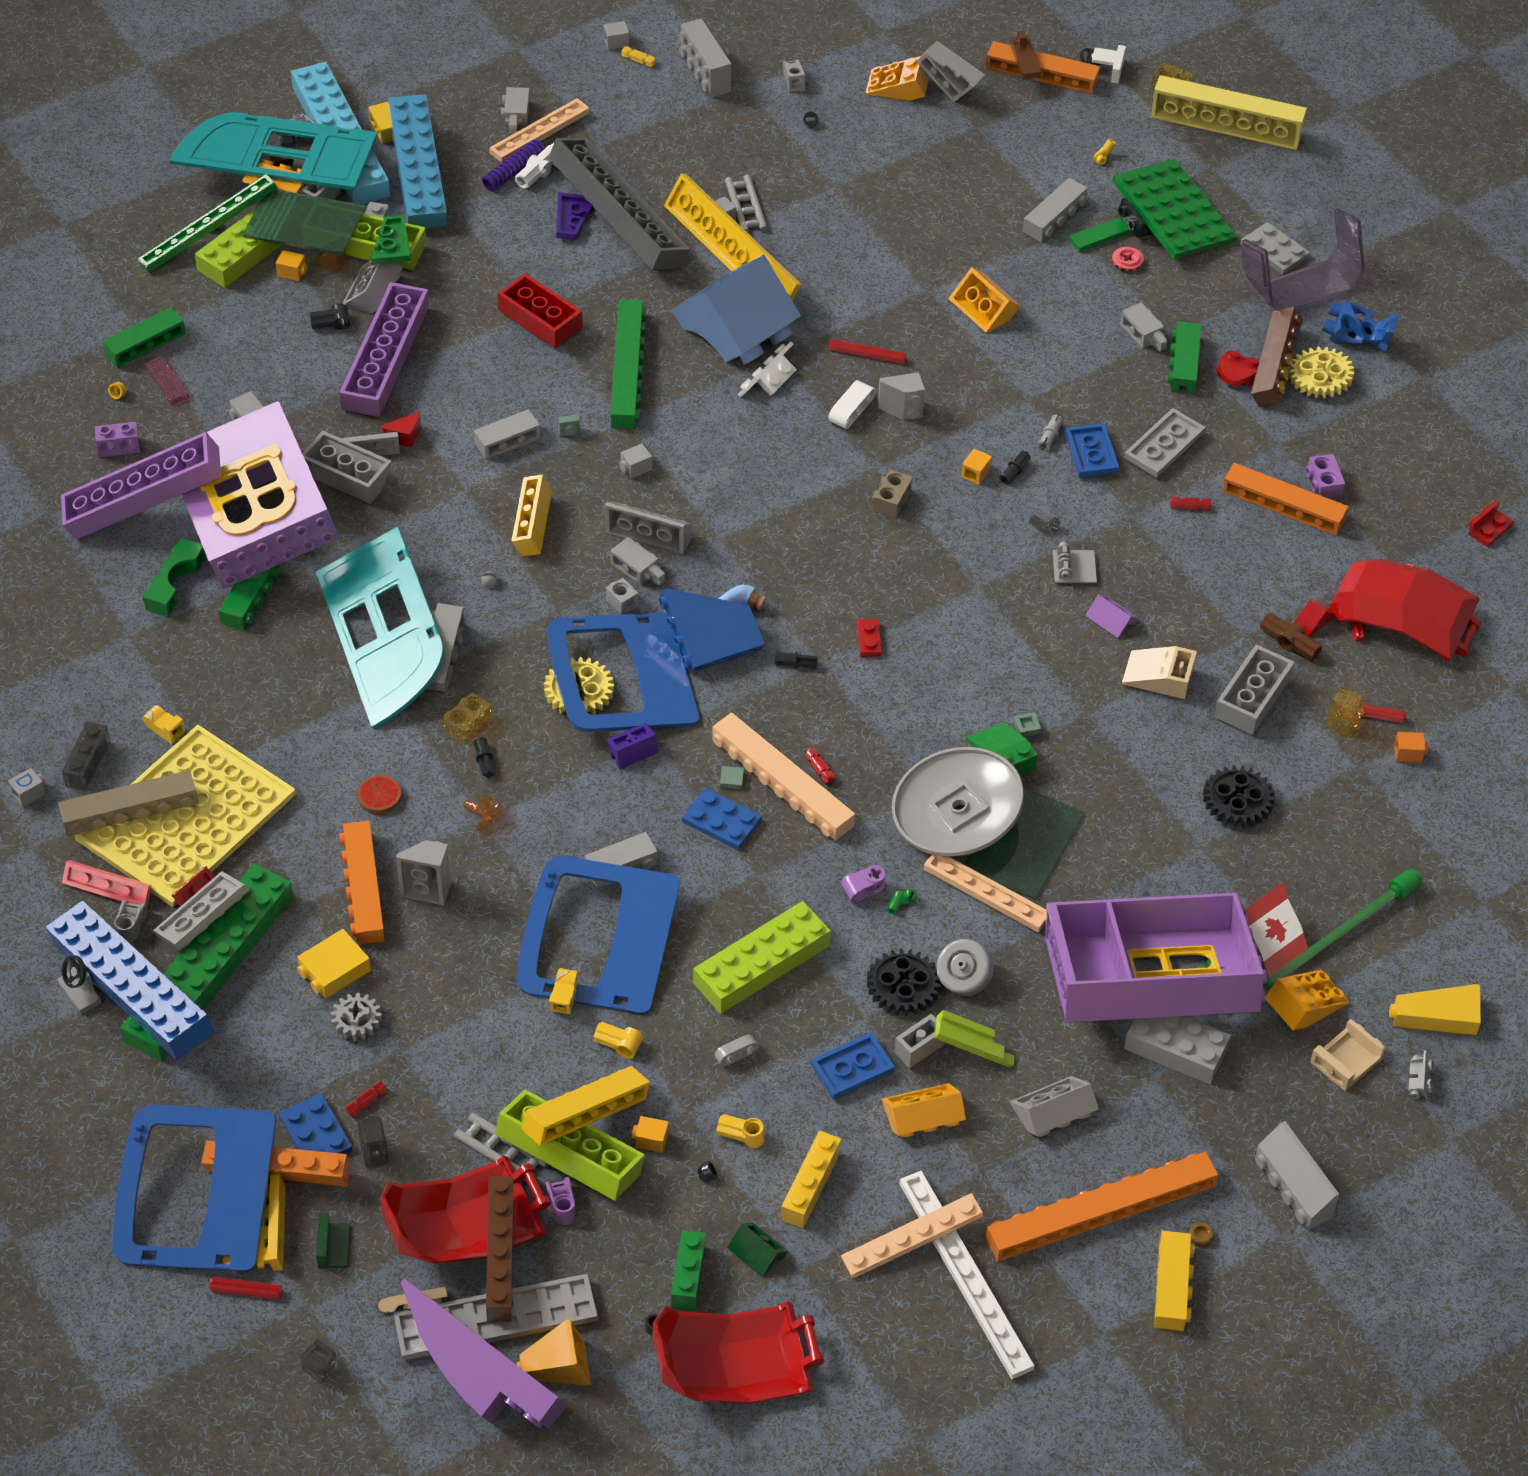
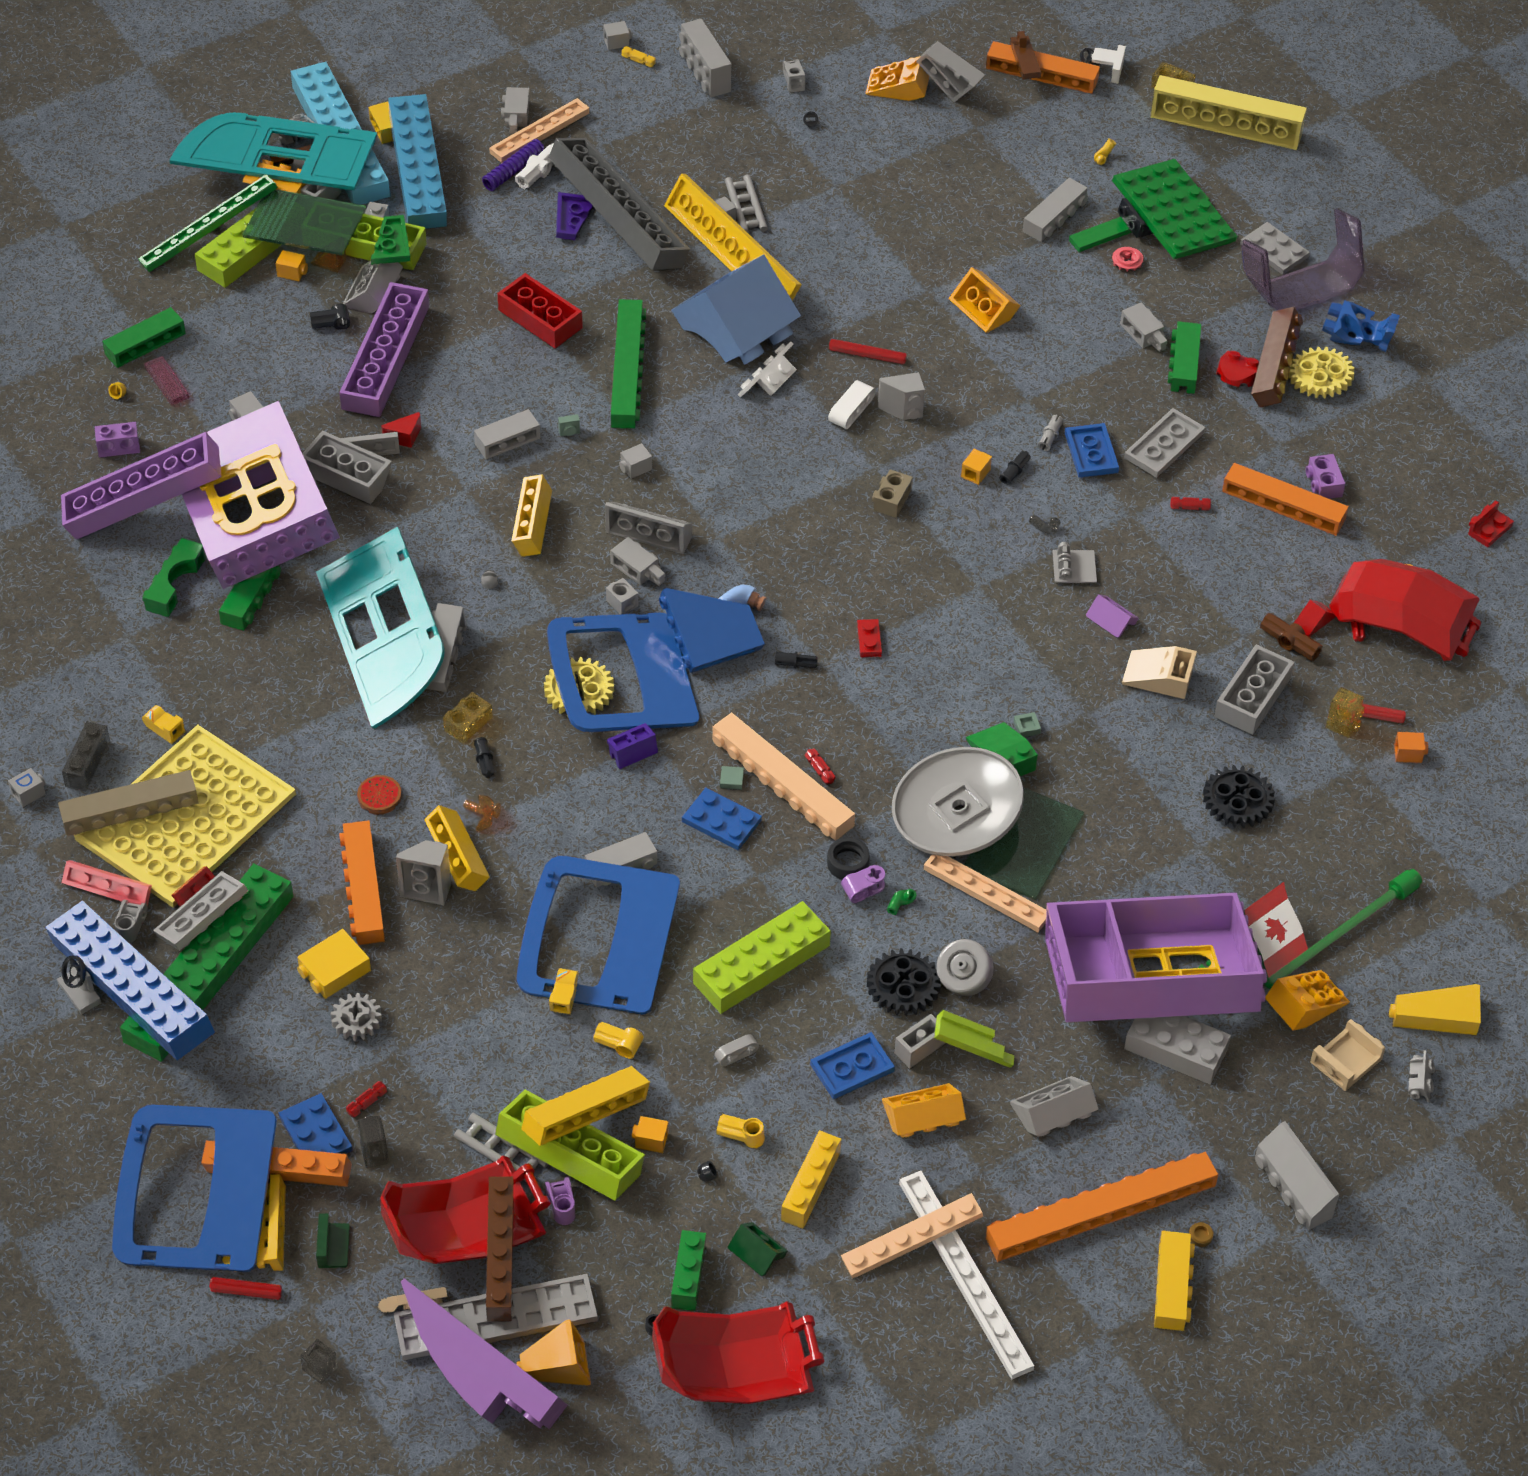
(464, 859): none -> yellow brick
(847, 844): none -> black tyre

